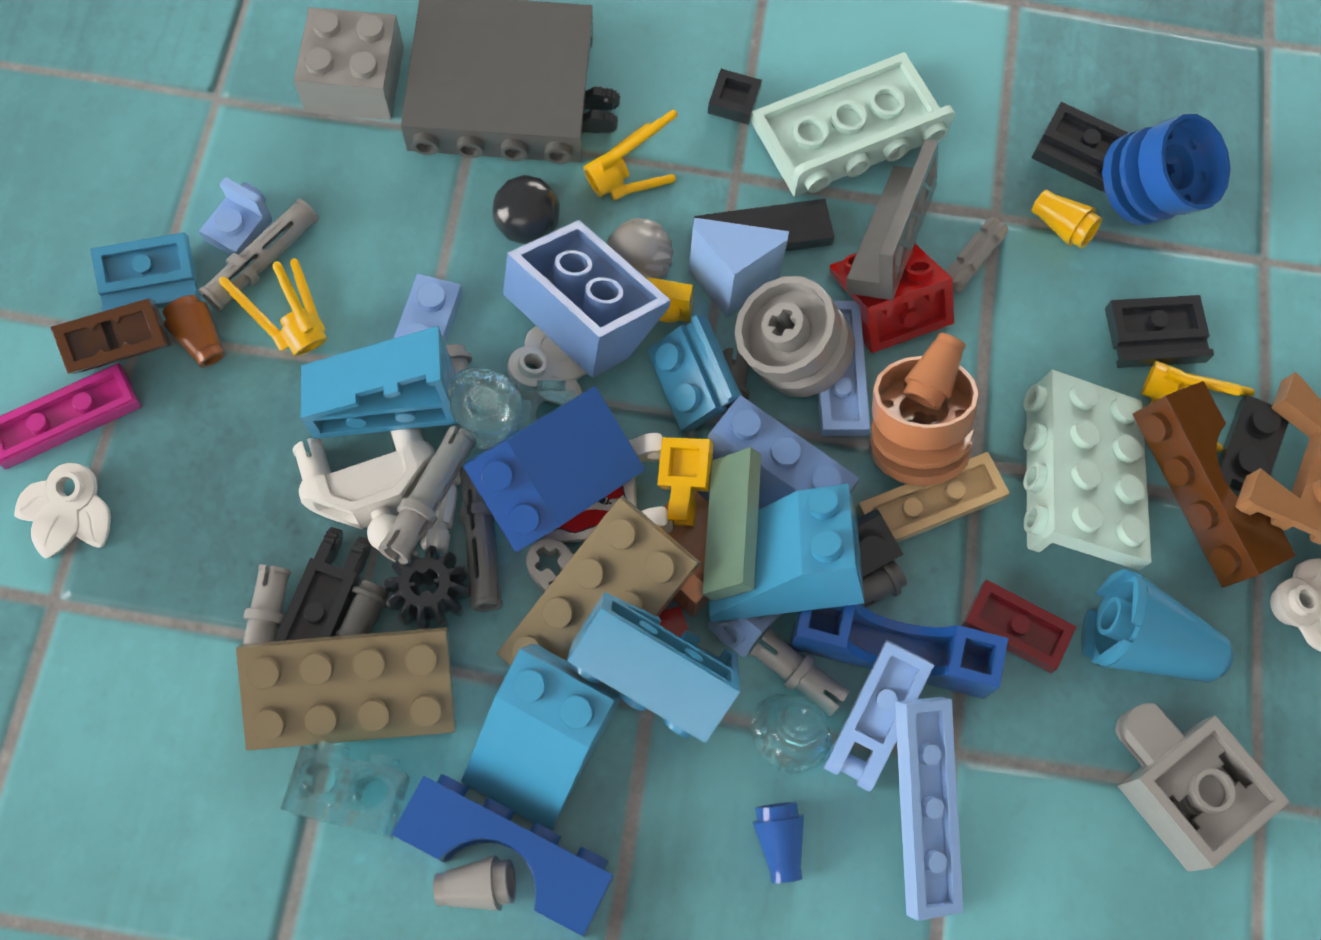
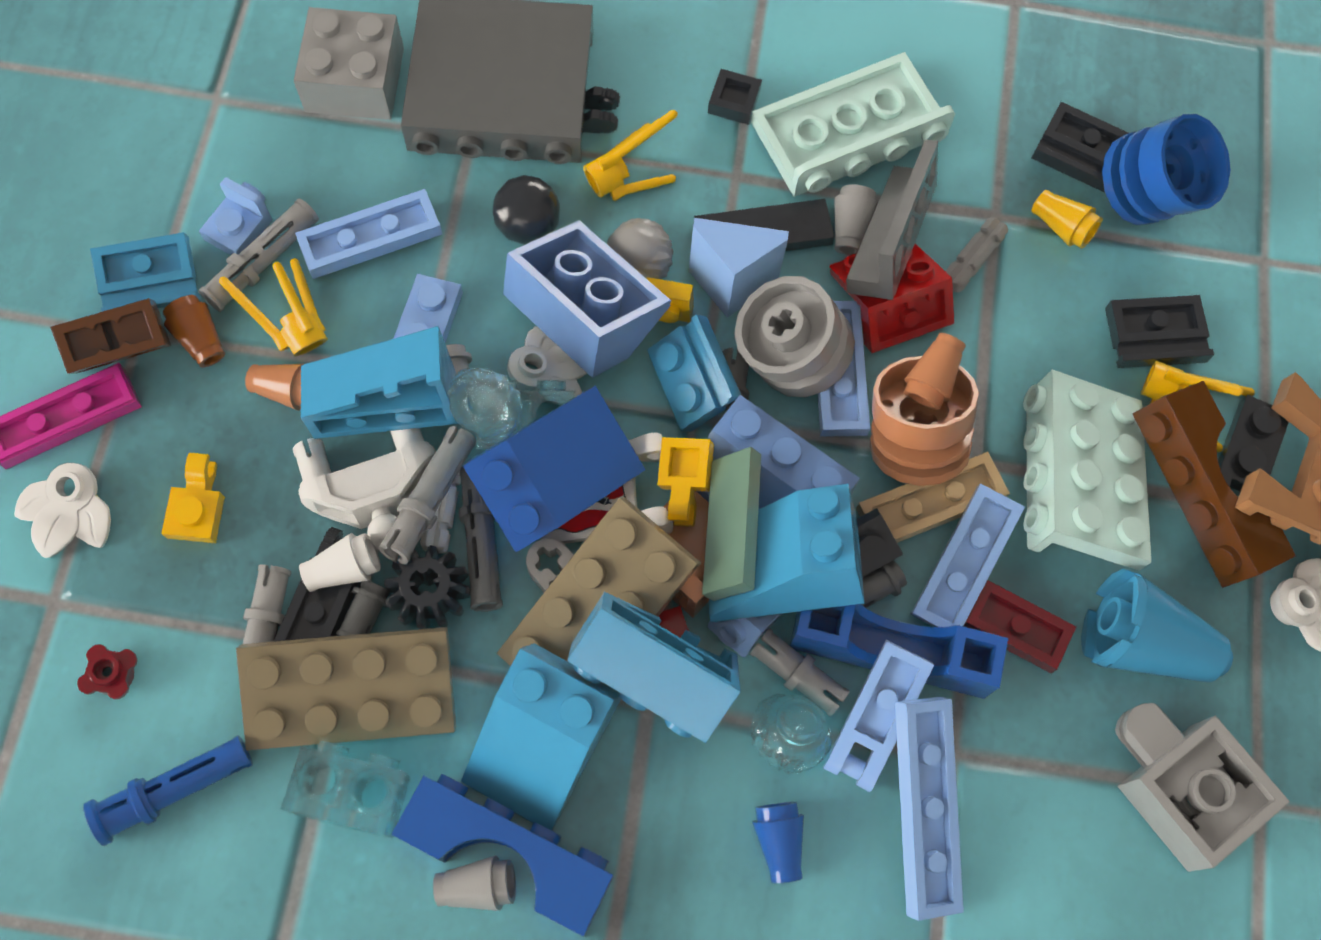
(118, 682): none -> dark red plate
(145, 799): none -> blue pin
(195, 510): none -> yellow plate
(276, 383): none -> nougat cone
(343, 563): none -> white cone
(368, 233): none -> light blue plate
(852, 216): none -> light grey cone
(968, 559): none -> light blue plate

